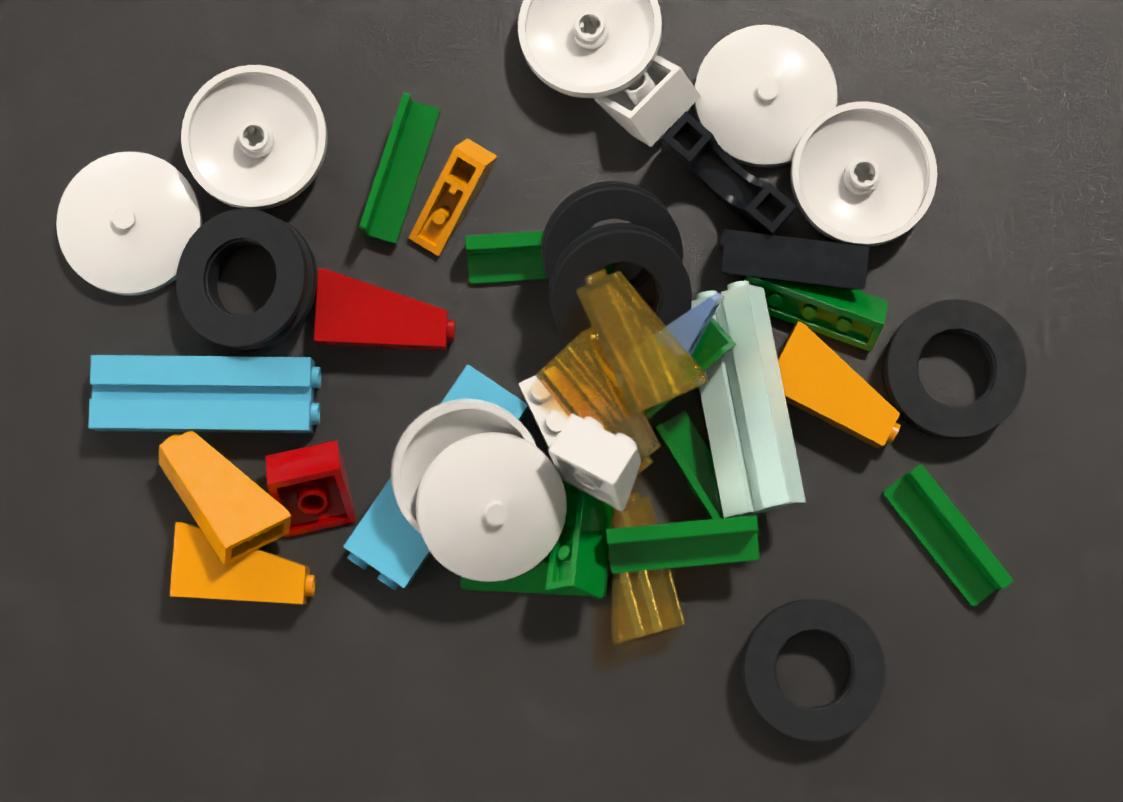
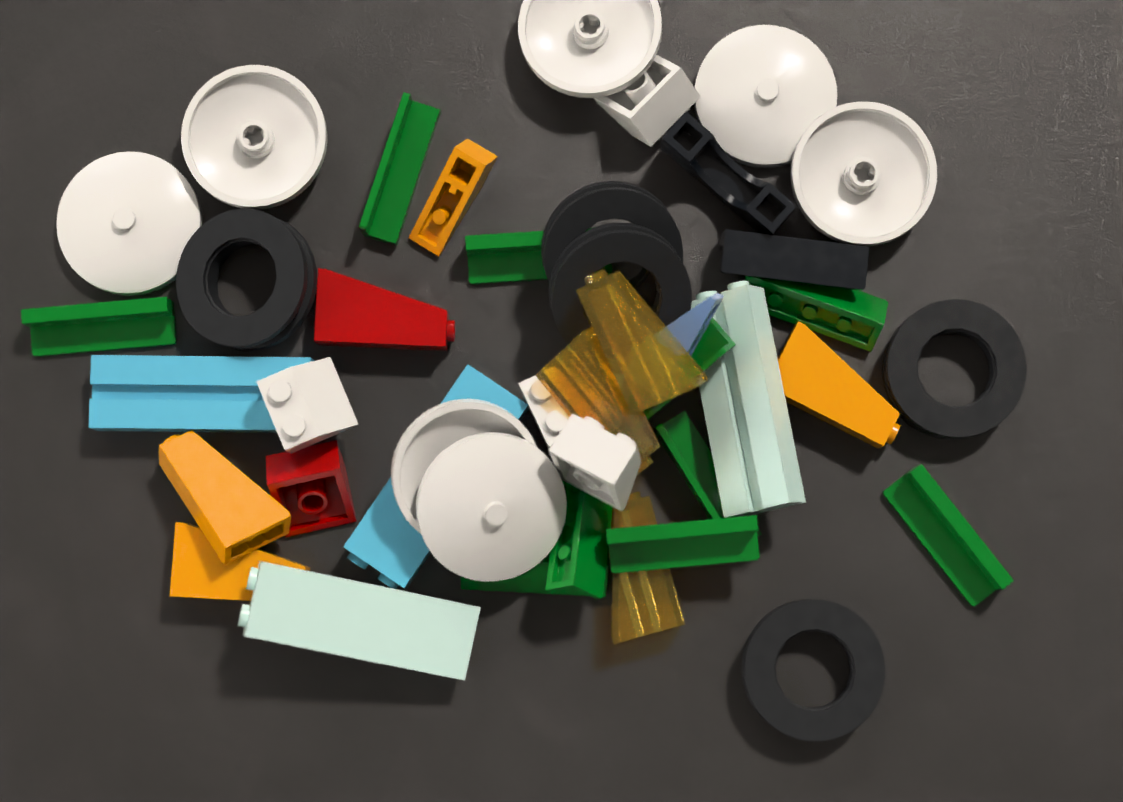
(101, 326): none -> green panel
(307, 404): none -> white slope
(359, 620): none -> light aqua brick

